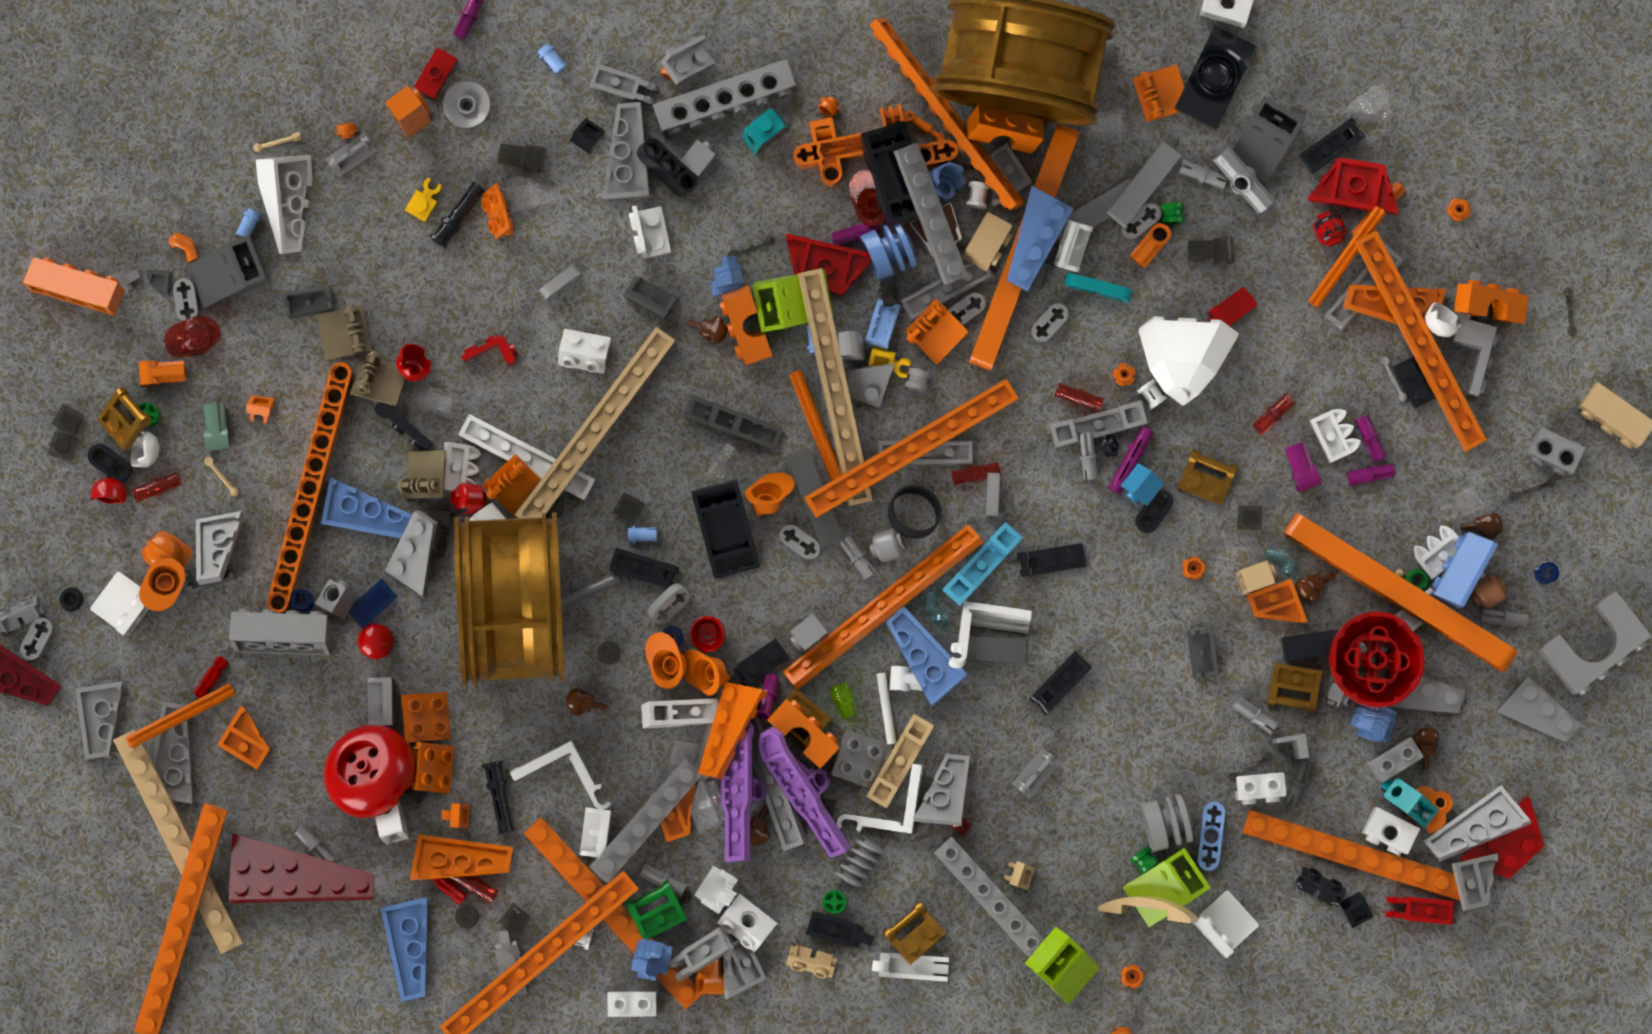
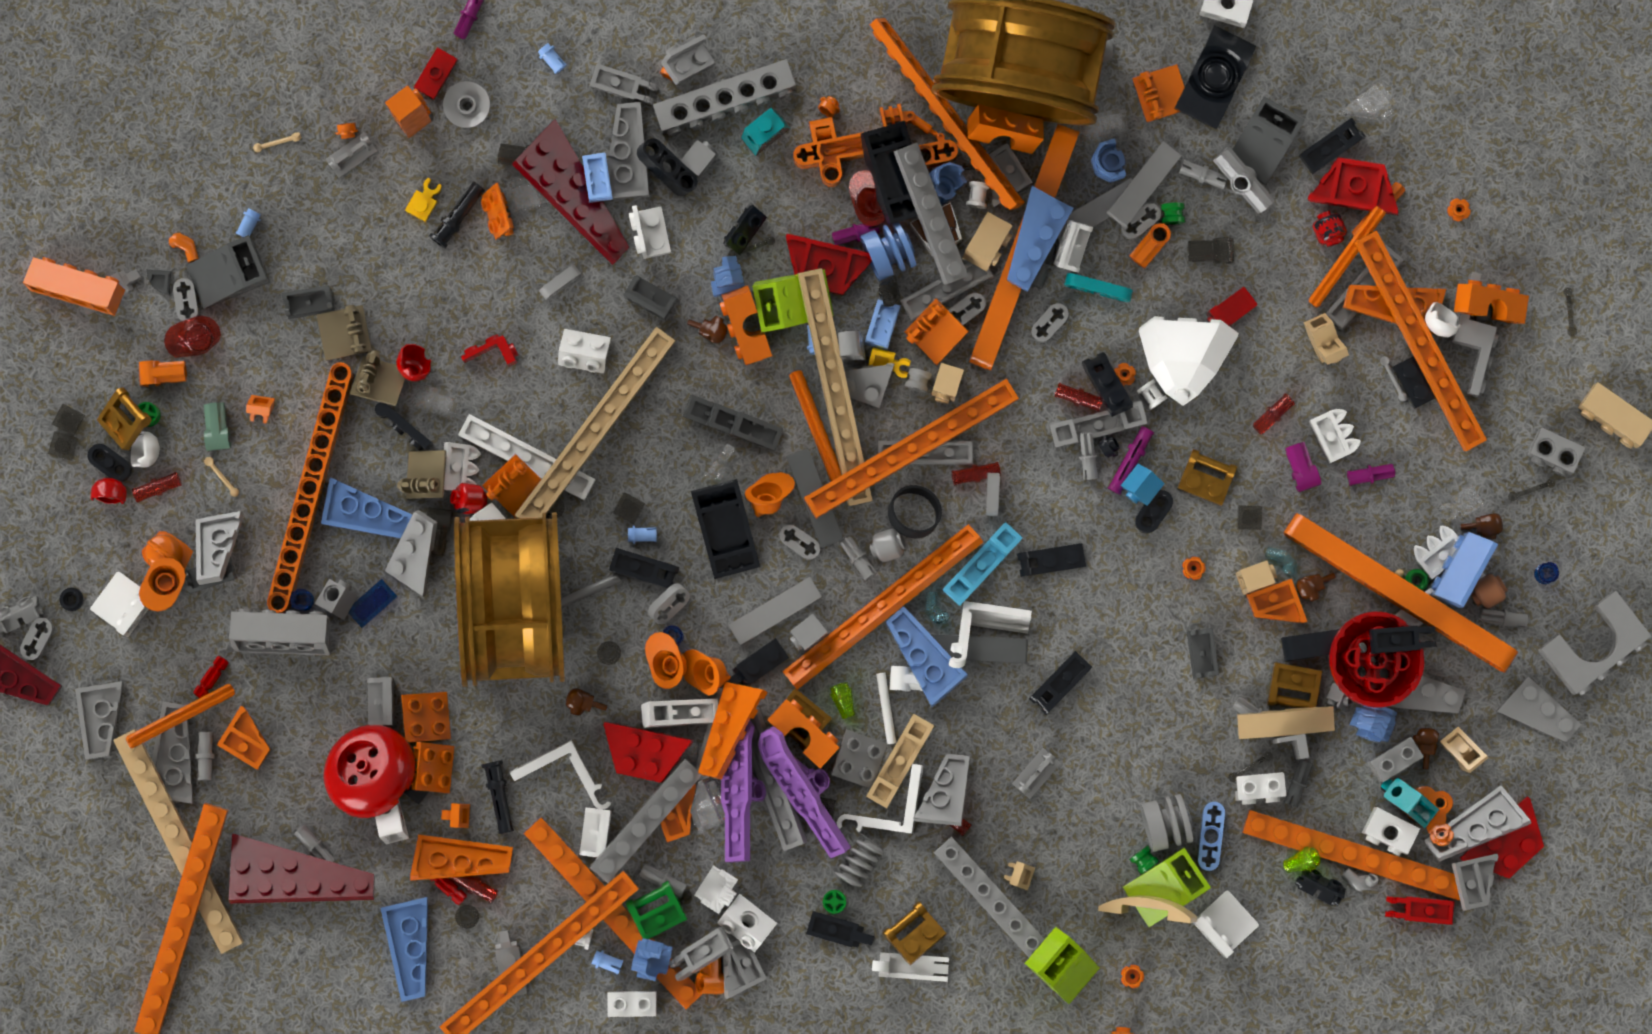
(205, 756): none -> light grey pin
(283, 193): white wedge -> none
(375, 641): red hair -> none
(515, 919): clear smoke plate -> none
(560, 177): none -> dark red wing
(587, 135): black slope -> none
(597, 177): none -> light blue plate
(607, 962): none -> light blue pin
(643, 751): none -> red wing
(708, 626): red hair -> none
(747, 227): none -> black hinge
(758, 829): reddish brown piece -> none
(765, 705): magenta axle -> none
(775, 611): none -> light grey tile
(800, 960): tan hinge -> none
(947, 383): none -> tan brick
(1107, 385): none -> black plate
(1108, 162): none -> medium blue hair
(1286, 722): none -> tan slope
(1303, 860): none -> clear neon green cone
(1325, 339): none -> tan brick
(1356, 909): black slope -> none
(1360, 883): none -> light grey arm
(1370, 438): magenta axle -> none
(1399, 639): none -> black hinge
(1441, 840): none -> orange plate
(1463, 750): none -> tan slope

